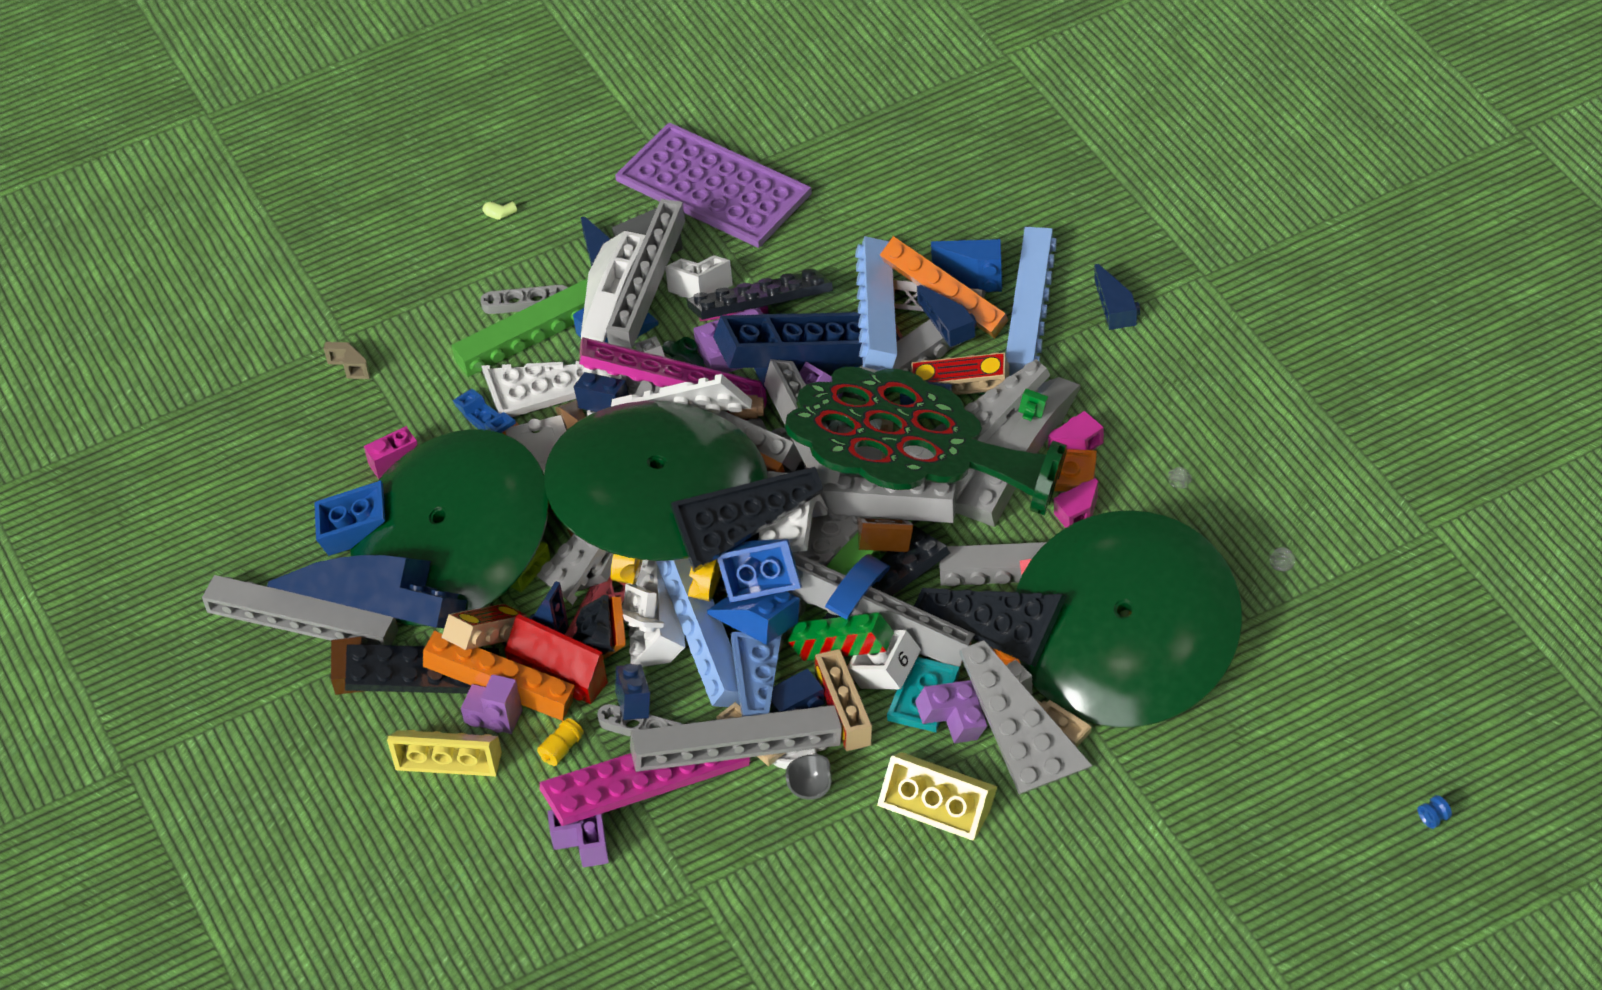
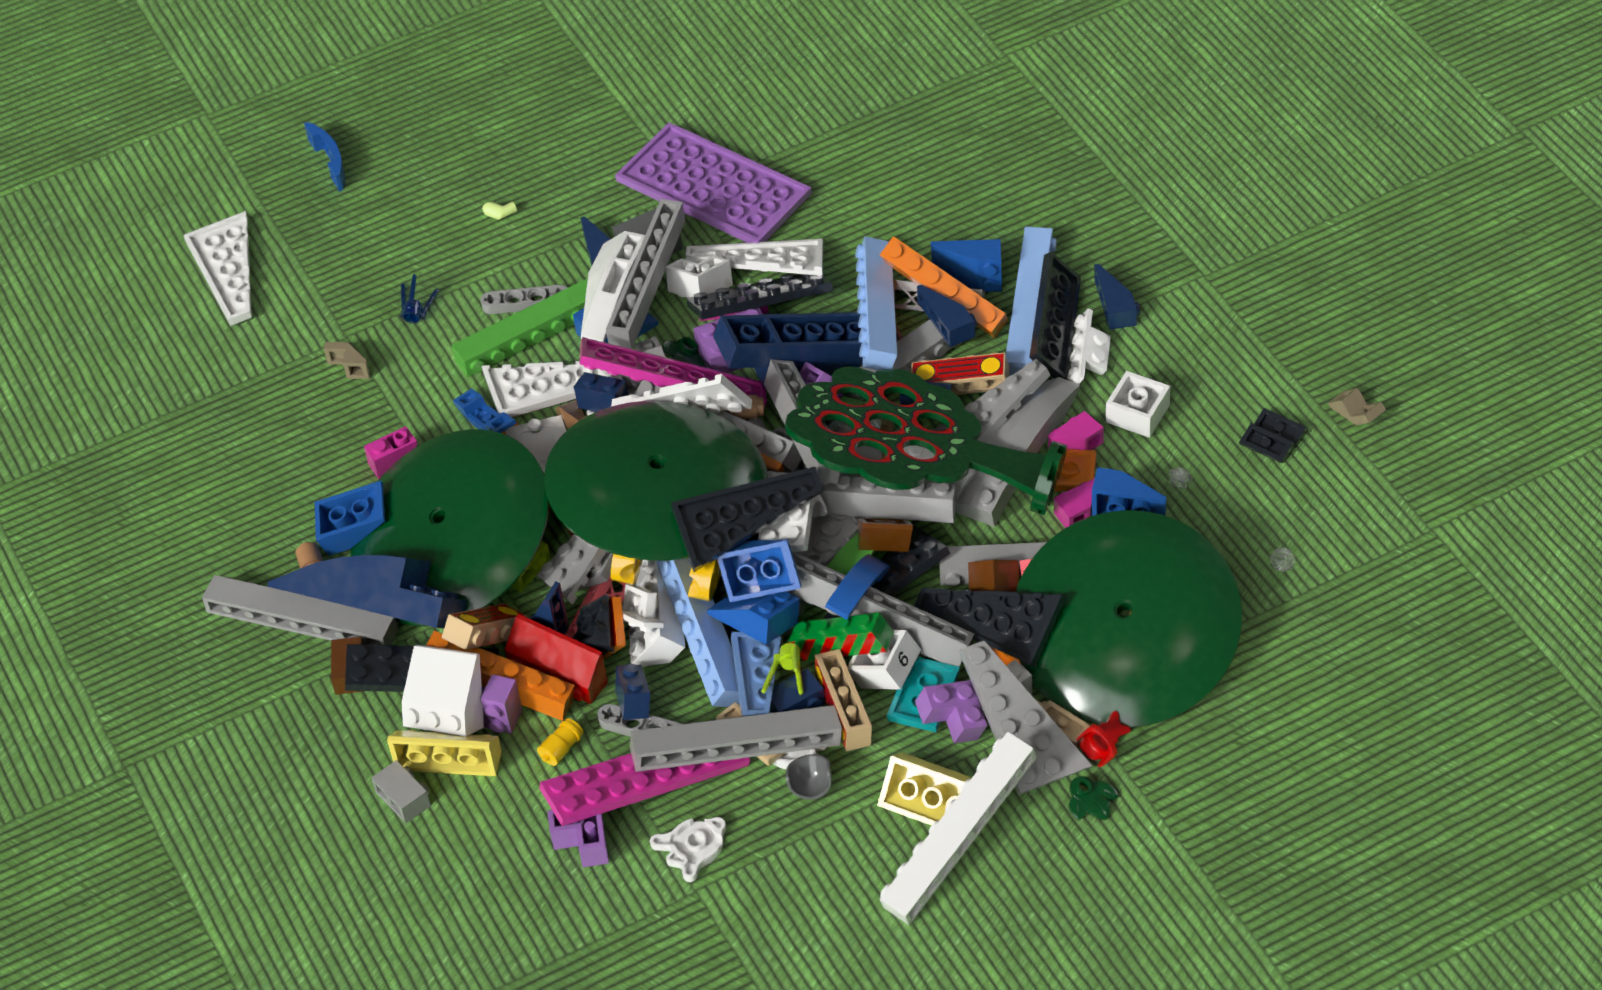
(224, 261): none -> white wing
(308, 554): none -> medium nougat brick
(322, 140): none -> blue slope
(401, 791): none -> light grey brick
(412, 309): none -> clear blue plant
(443, 691): none -> white slope
(691, 845): none -> white tile
(774, 256): none -> white wing
(789, 659): none -> lime plant
(957, 828): none -> white brick
(993, 575): none -> reddish brown slope
(1032, 404): green tile -> none
(1055, 316): none -> black plate
(1089, 349): none -> white bracket
(1093, 801): none -> dark green plate
(1100, 740): none -> red hair
(1120, 492): none -> blue slope
(1138, 404): none -> white brick
(1273, 436): none -> black slope
(1354, 407): none -> dark tan slope
(1434, 811): blue wheel -> none

